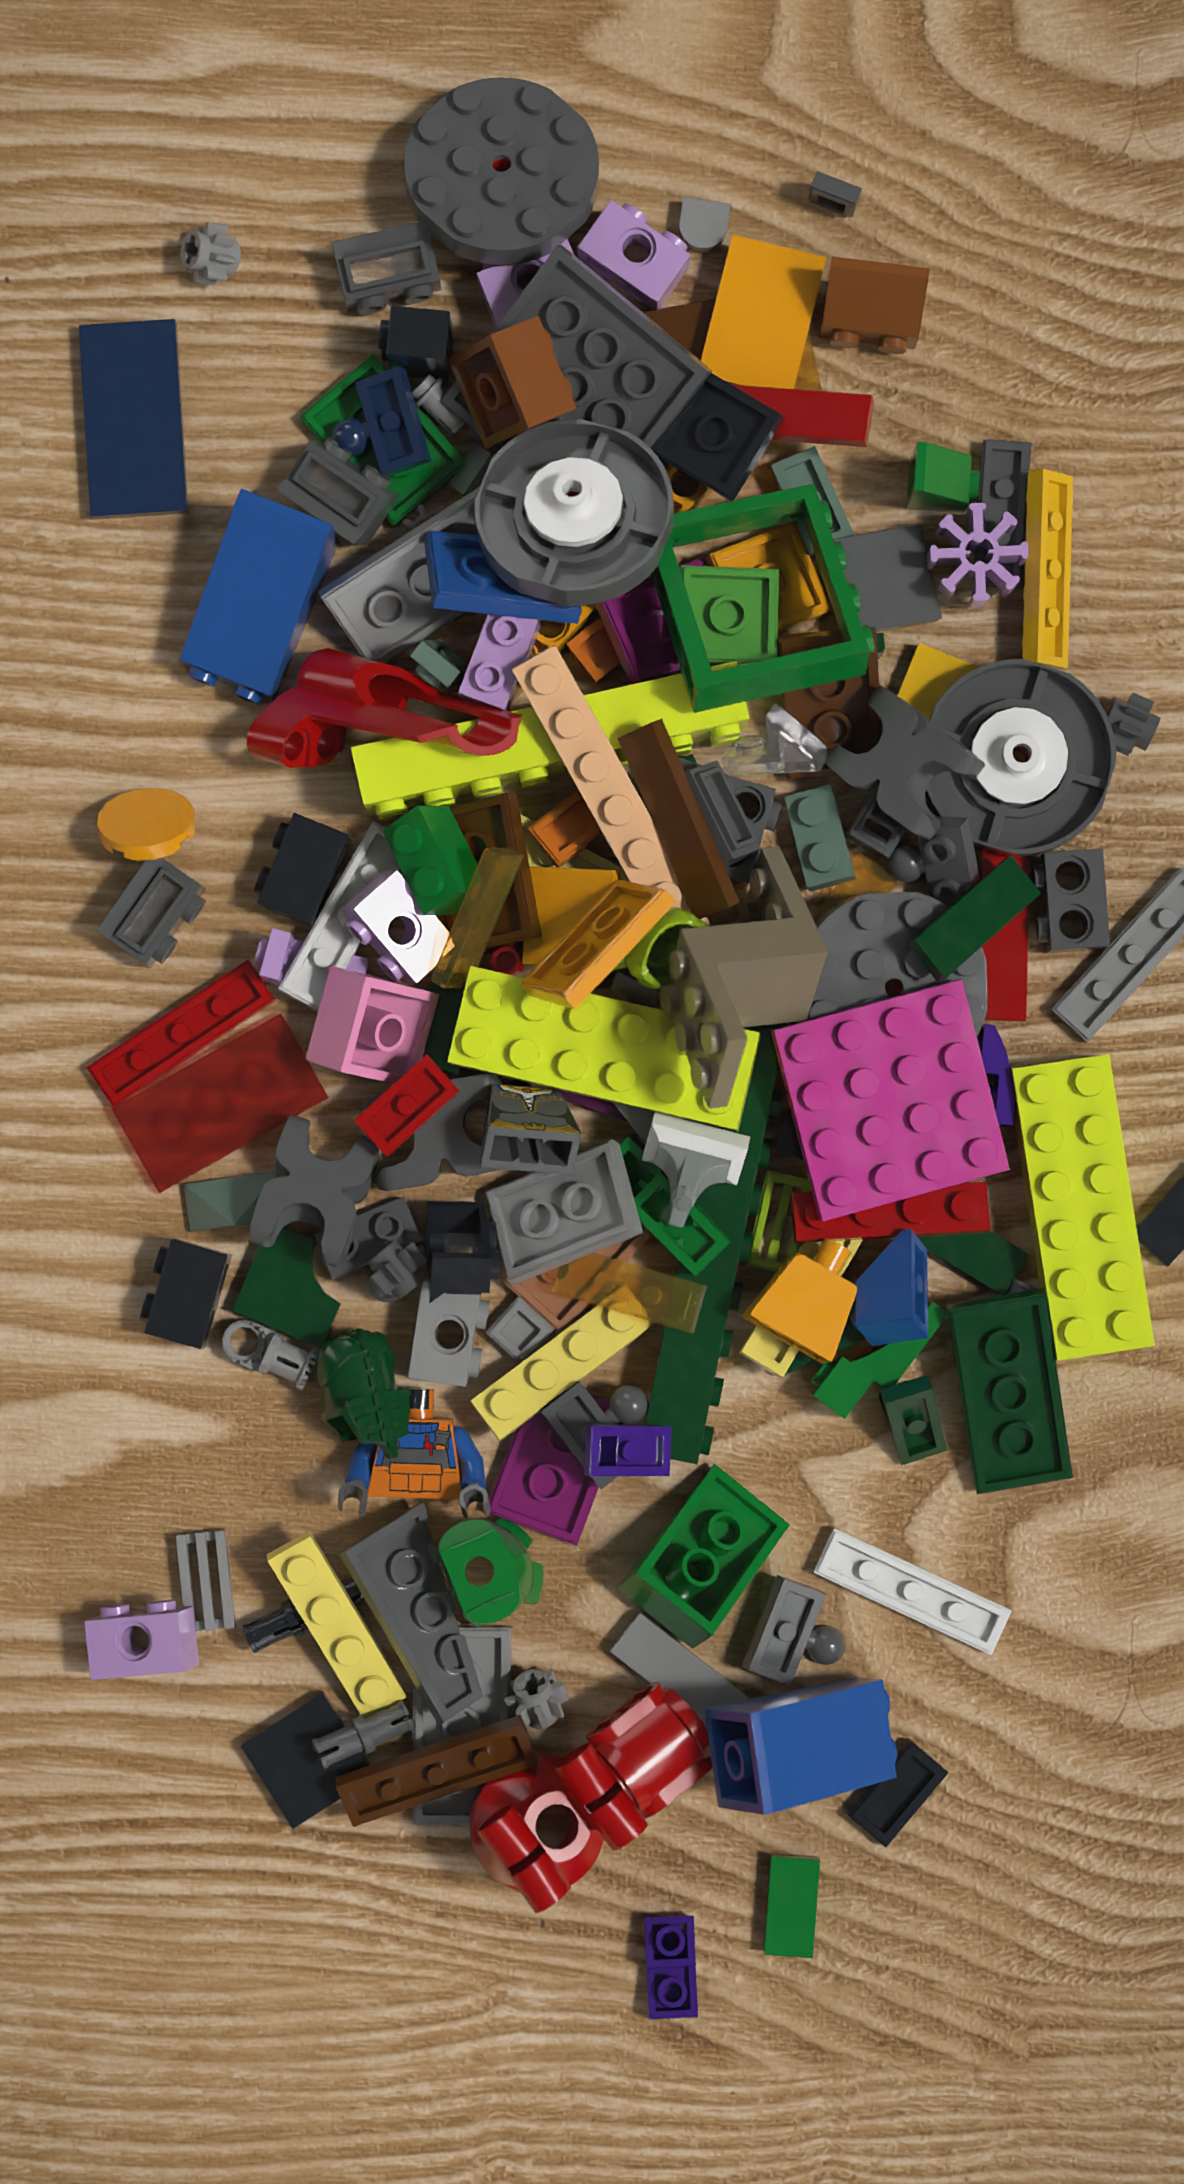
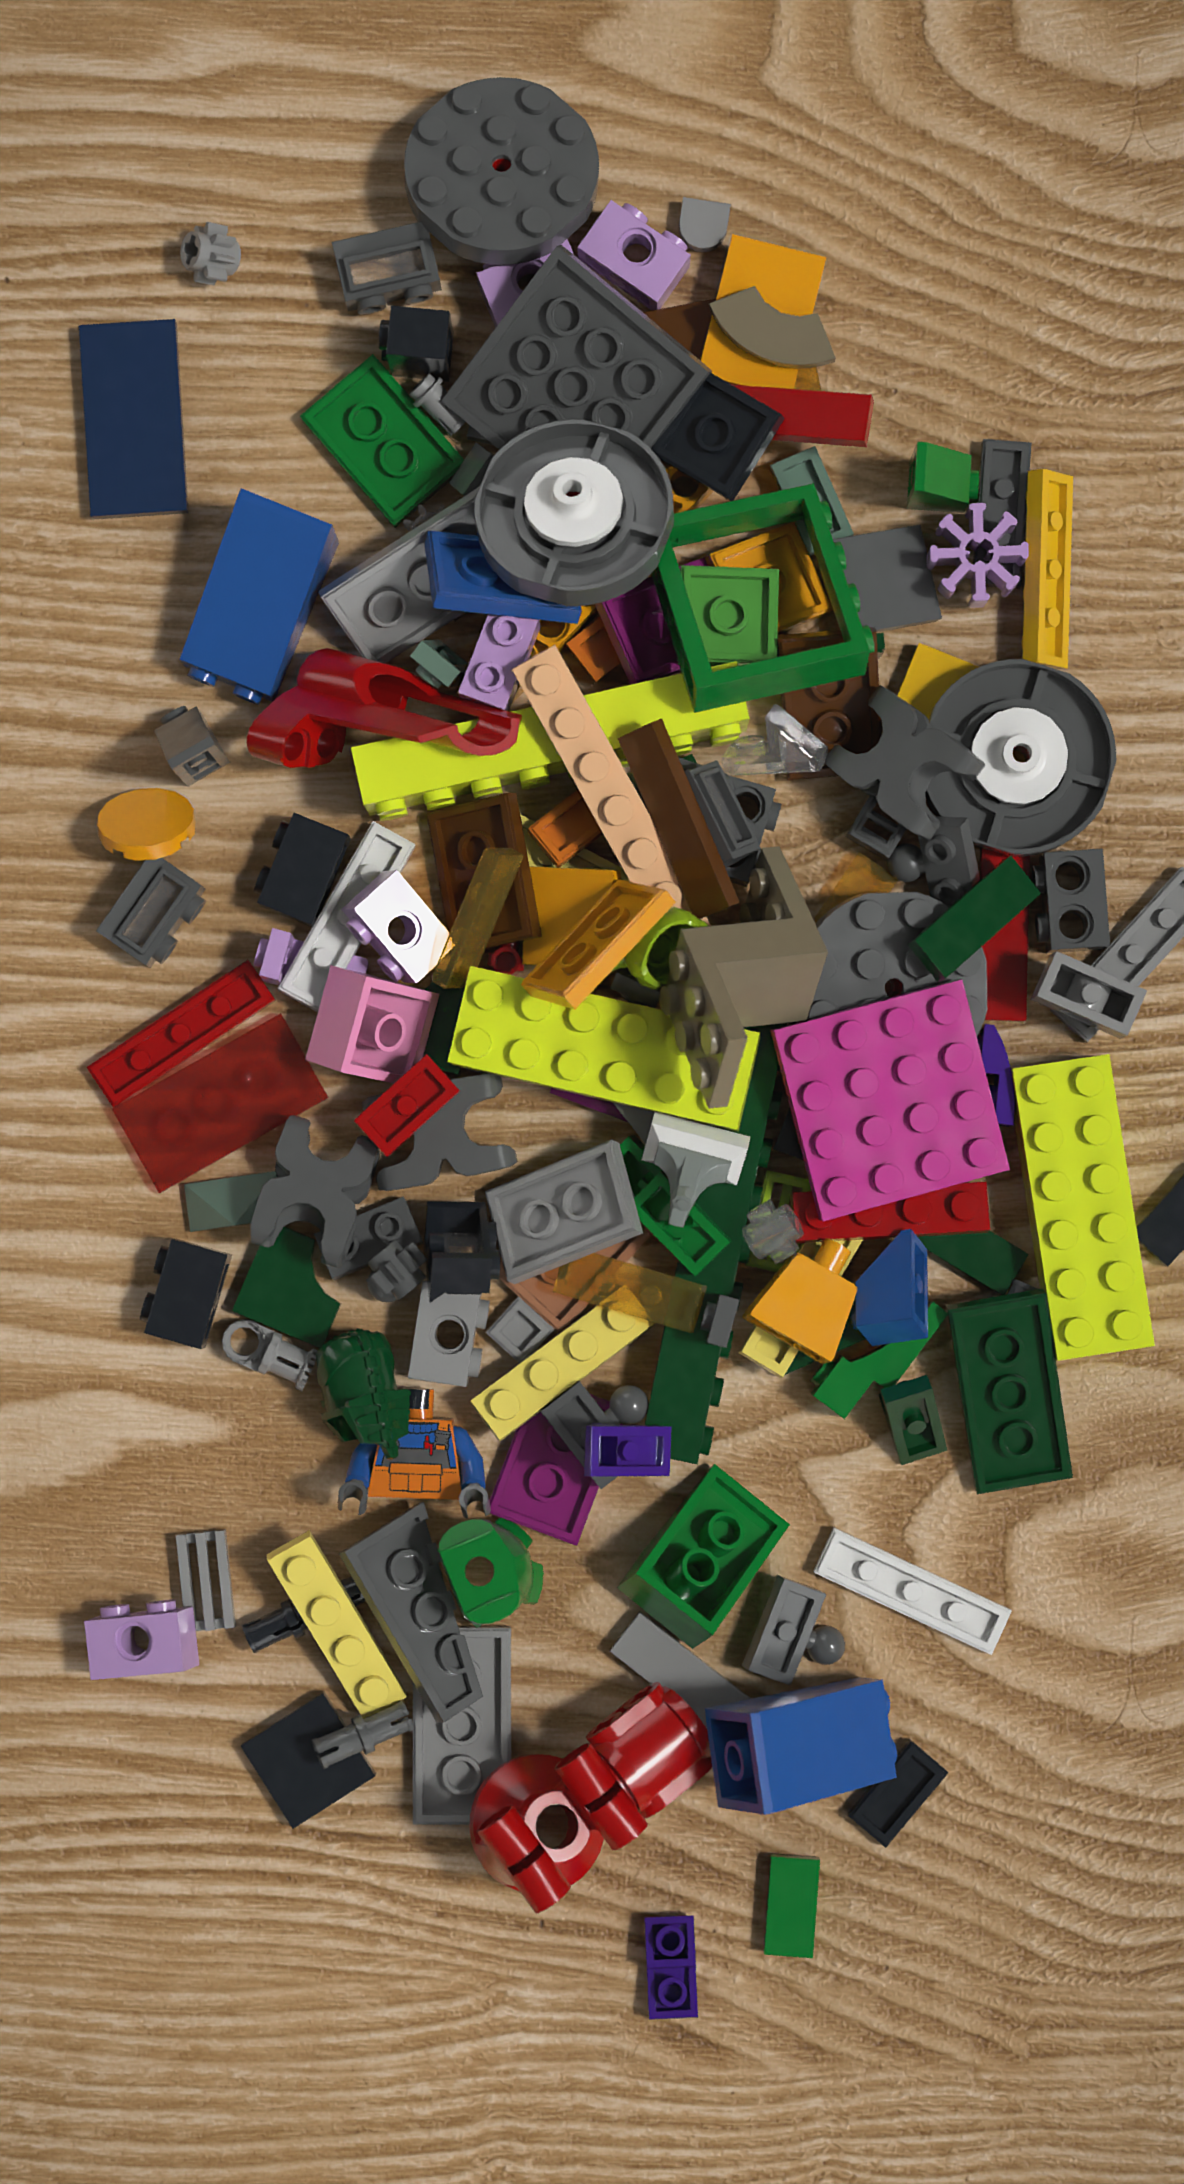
(190, 745): none -> dark grey slope
(339, 491): dark grey window -> none
(390, 424): dark blue plate -> none
(432, 858): green brick -> none
(436, 1770): reddish brown plate -> none
(512, 381): dark orange slope -> none
(529, 1130): dark grey torso -> none
(537, 1698): light grey gear -> none
(719, 1319): none -> dark grey plate
(772, 335): none -> dark tan tile
(773, 1231): none -> clear gear
(820, 838): sand green plate -> none
(834, 194): dark grey tile -> none
(873, 304): dark orange slope -> none
(1088, 995): none -> light grey brick
(1132, 723): dark grey gear -> none

